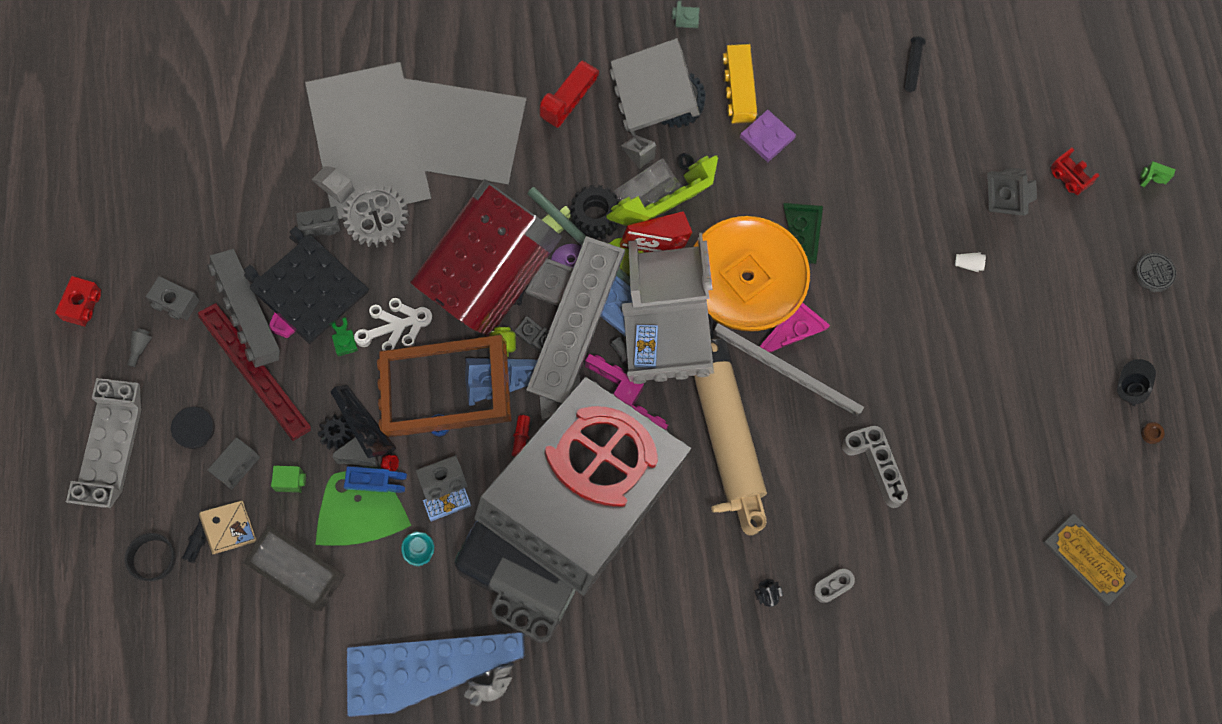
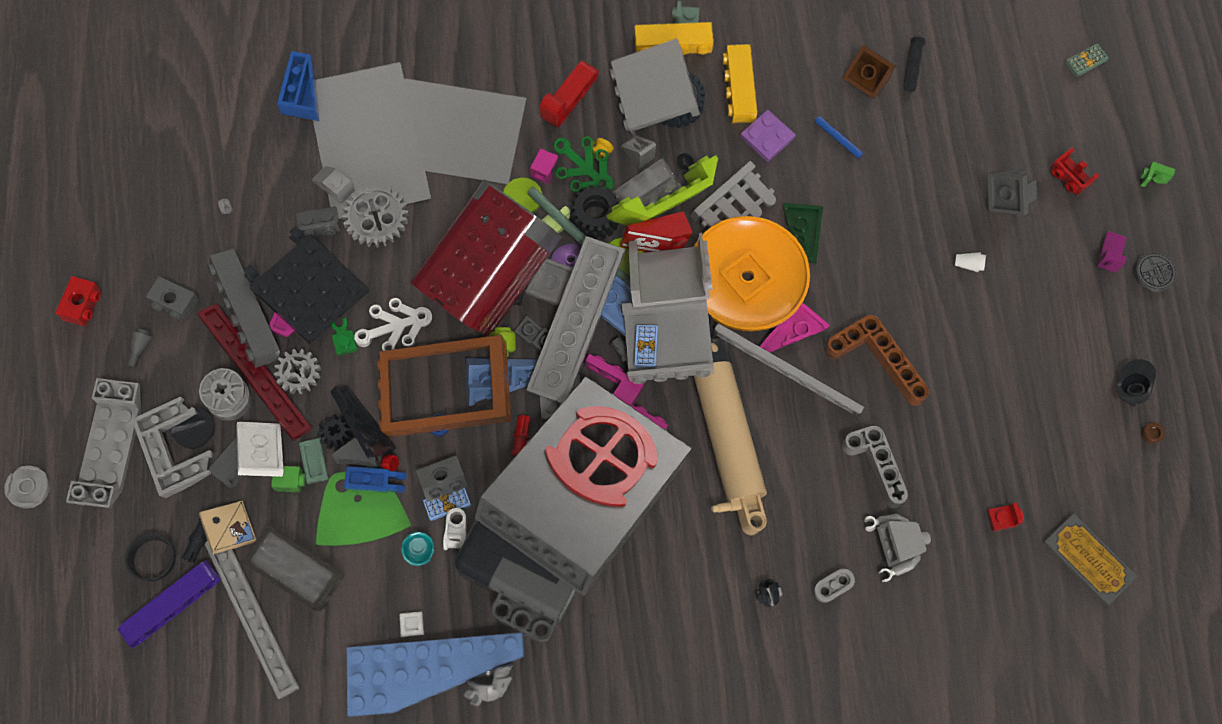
(27, 487): none -> light grey tile
(166, 476): none -> light grey wedge
(168, 604): none -> dark purple beam
(225, 206): none -> light grey rock
(233, 402): none -> light grey wheel
(254, 622): none -> light grey tile
(259, 449): none -> white tile
(289, 376): none -> light grey gear
(298, 88): none -> blue wedge
(313, 461): none -> sand green tile
(411, 624): none -> white tile
(455, 533): none -> white piece
(518, 190): none -> lime tile
(542, 166): none -> dark pink panel
(586, 167): none -> green plant
(603, 144): none -> yellow wheel
(691, 36): none -> yellow brick
(739, 195): none -> light grey fence
(839, 137): none -> blue bar
(869, 71): none -> reddish brown slope
(882, 354): none -> dark orange beam
(900, 541): none -> light grey torso
(1005, 517): none -> red bracket
(1086, 60): none -> sand green tile
(1111, 252): none -> magenta bracket

